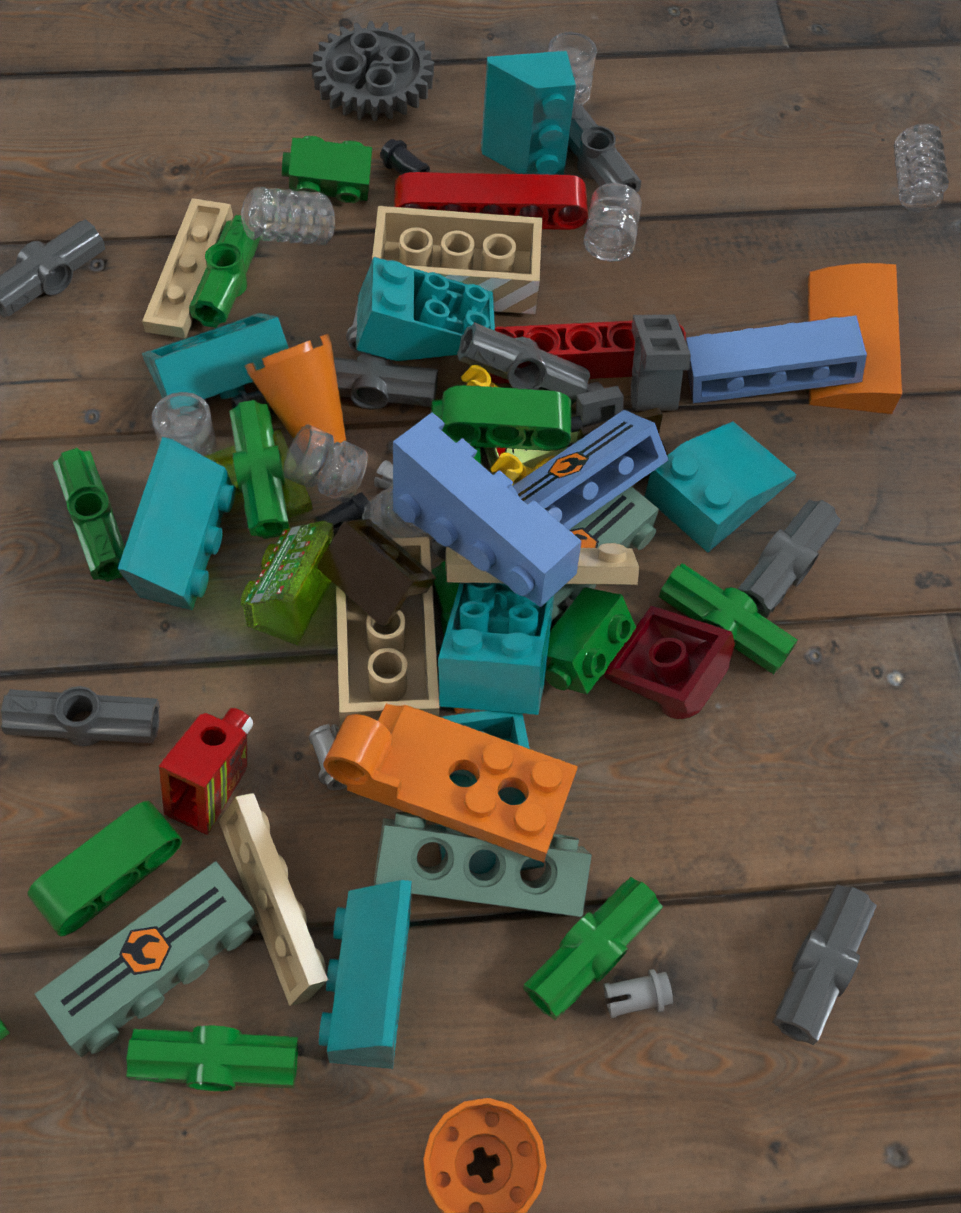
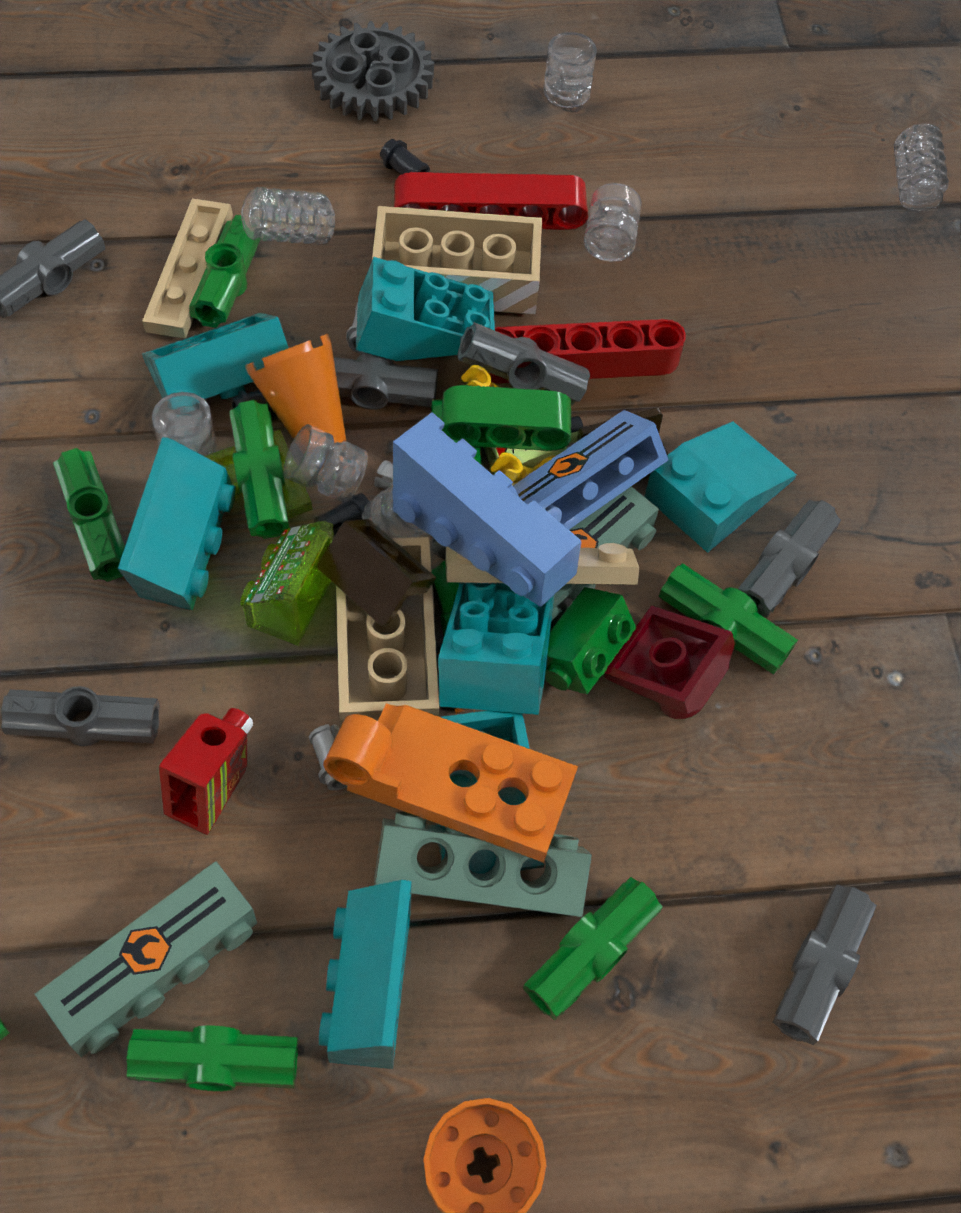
(104, 868): green beam -> none
(277, 911): tan plate -> none
(329, 168): green brick -> none
(528, 111): teal slope -> none
(597, 152): dark grey piece -> none
(598, 404): dark grey tile -> none
(642, 994): light grey pin -> none
(657, 362): dark grey tile -> none
(776, 359): medium blue brick -> none
(872, 296): orange slope -> none

